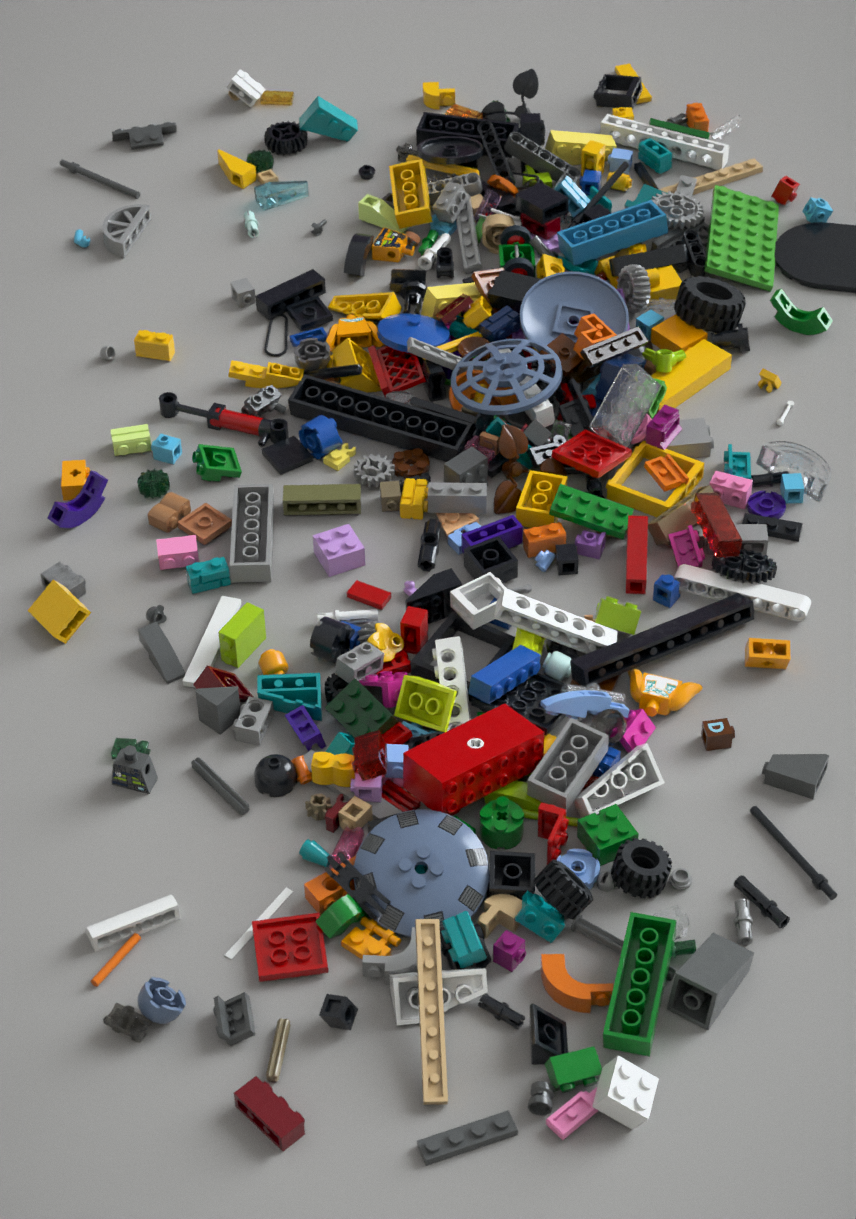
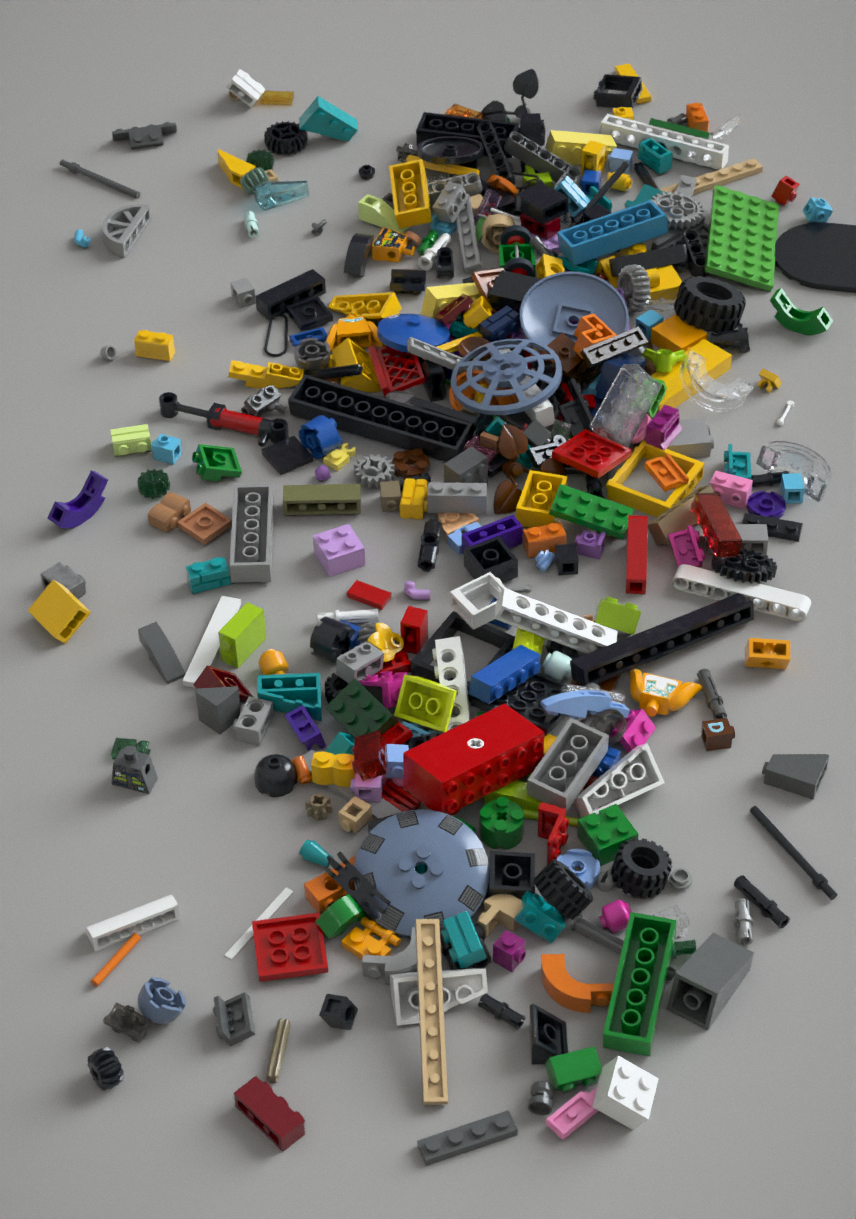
(73, 478): light orange brick -> none
(105, 1068): none -> black gear
(155, 611): dark grey plate -> none
(177, 552): bright pink brick -> none
(220, 786): dark grey axle -> none
(254, 178): none -> sand green gear
(322, 473): none -> medium lavender hinge
(332, 814): dark red plate -> none
(348, 843): clear pink hinge -> none
(413, 294): black piece -> none
(435, 97): yellow brick -> none
(435, 595): black slope -> none
(615, 915): none -> dark pink head
(669, 586): blue brick -> none
(706, 390): none -> clear brick
(714, 701): none -> dark grey pin

